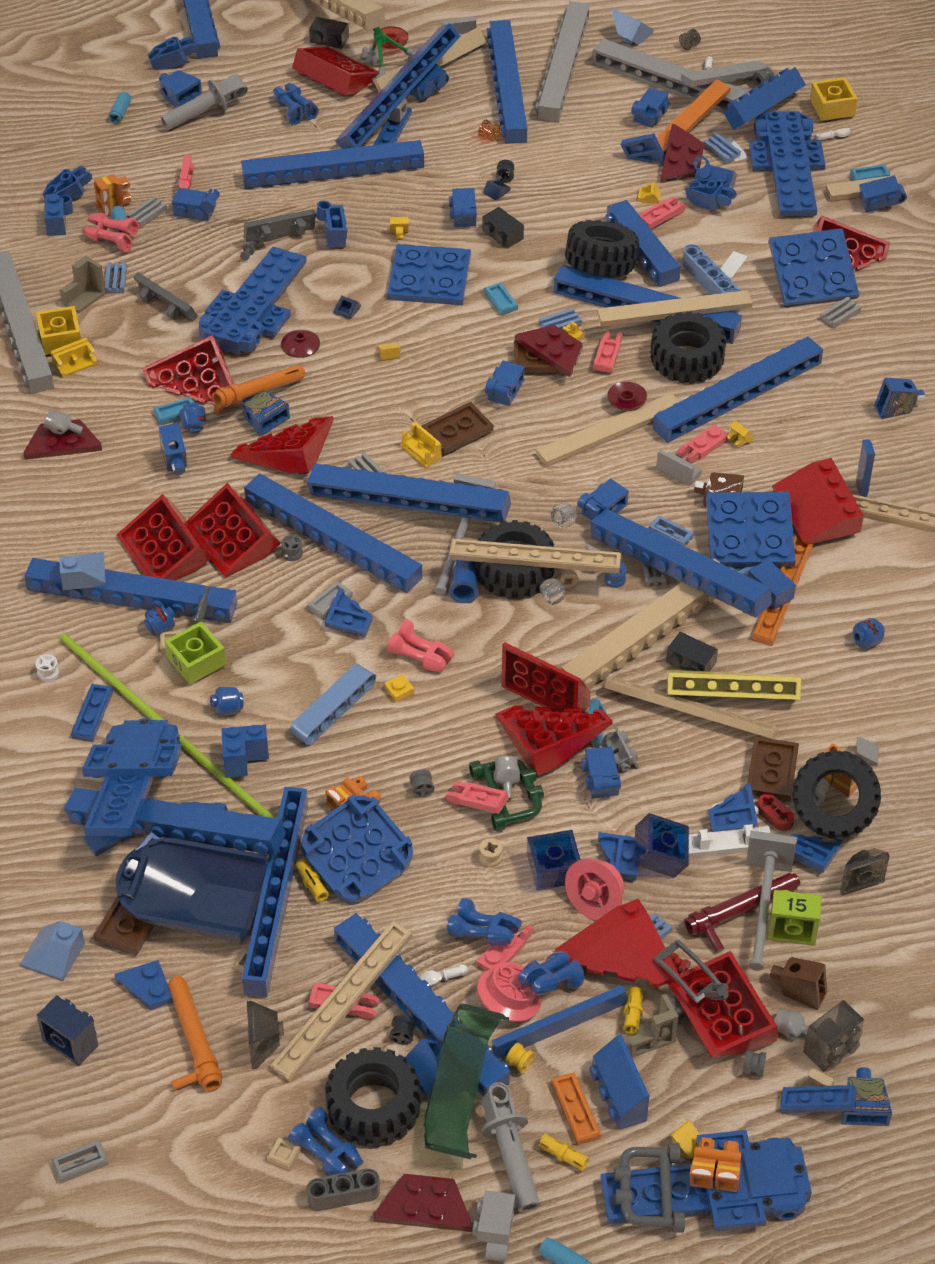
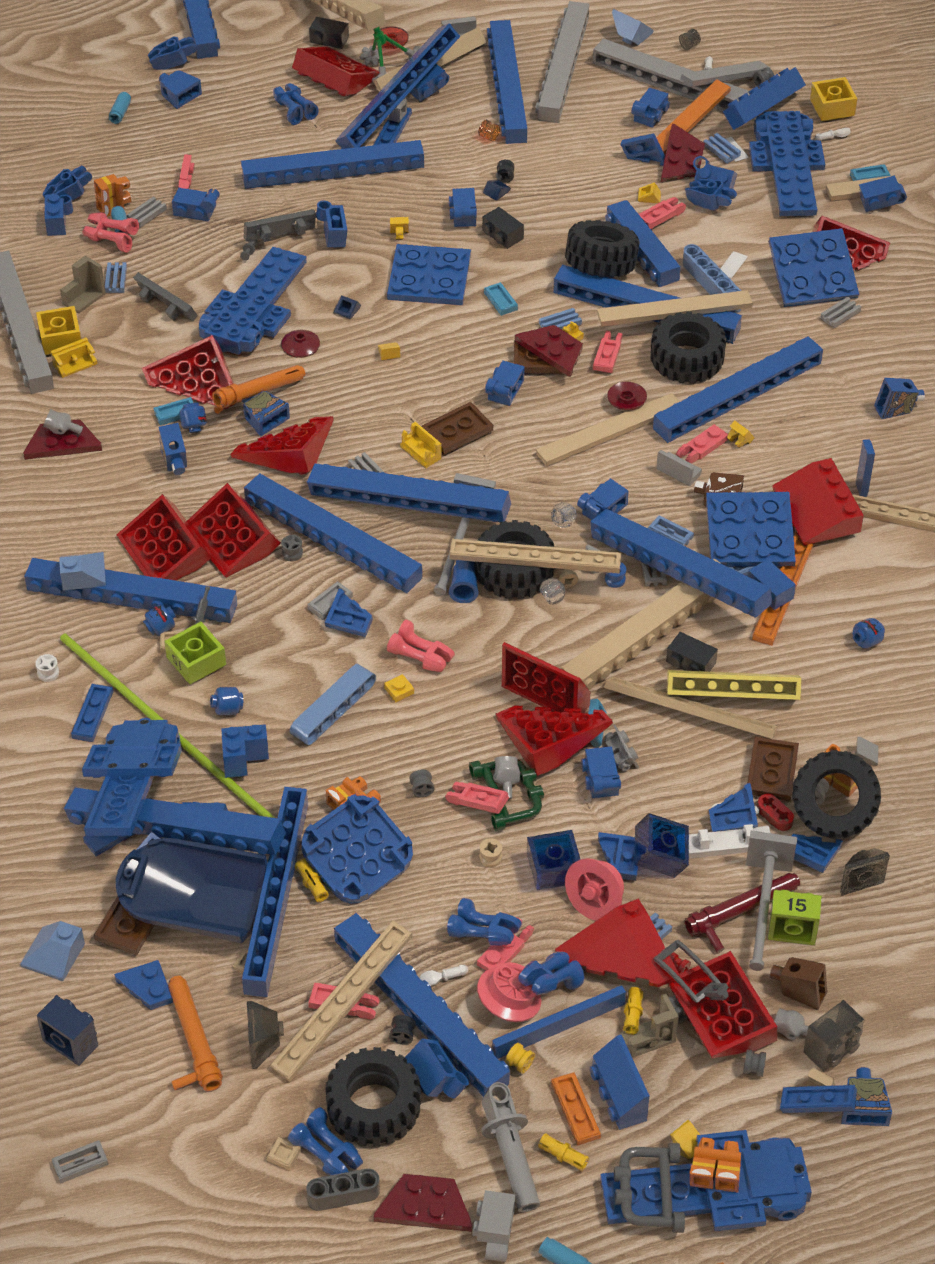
(218, 95): light grey piece -> none
(458, 1079): clear green windscreen -> none

